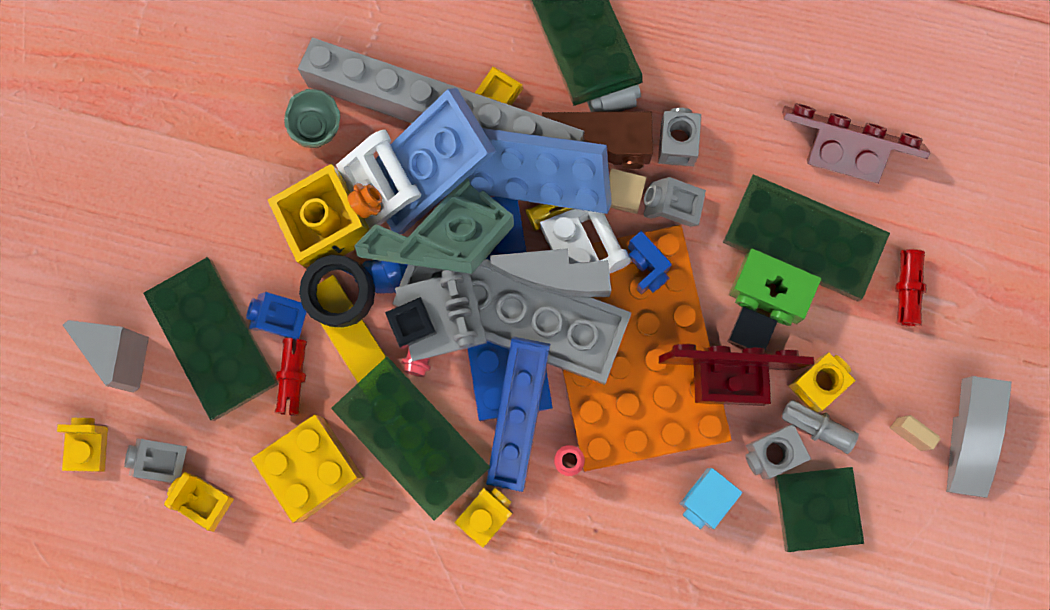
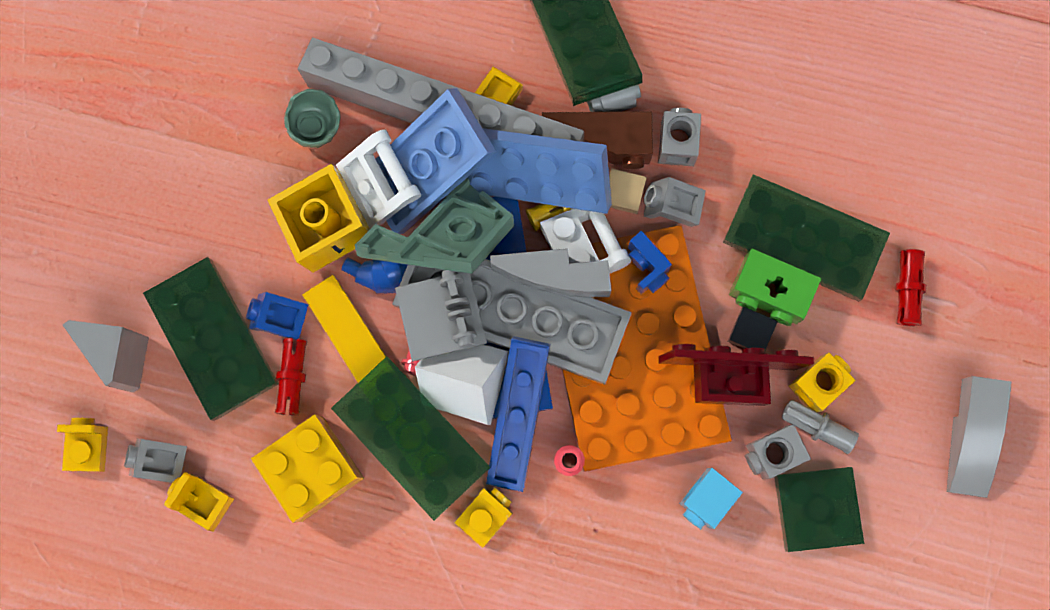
(309, 285): black tyre -> none
(365, 200): orange plate -> none
(410, 323): black tile -> none
(464, 381): none -> white slope
(852, 148): bracket -> none
(915, 433): tan tile -> none

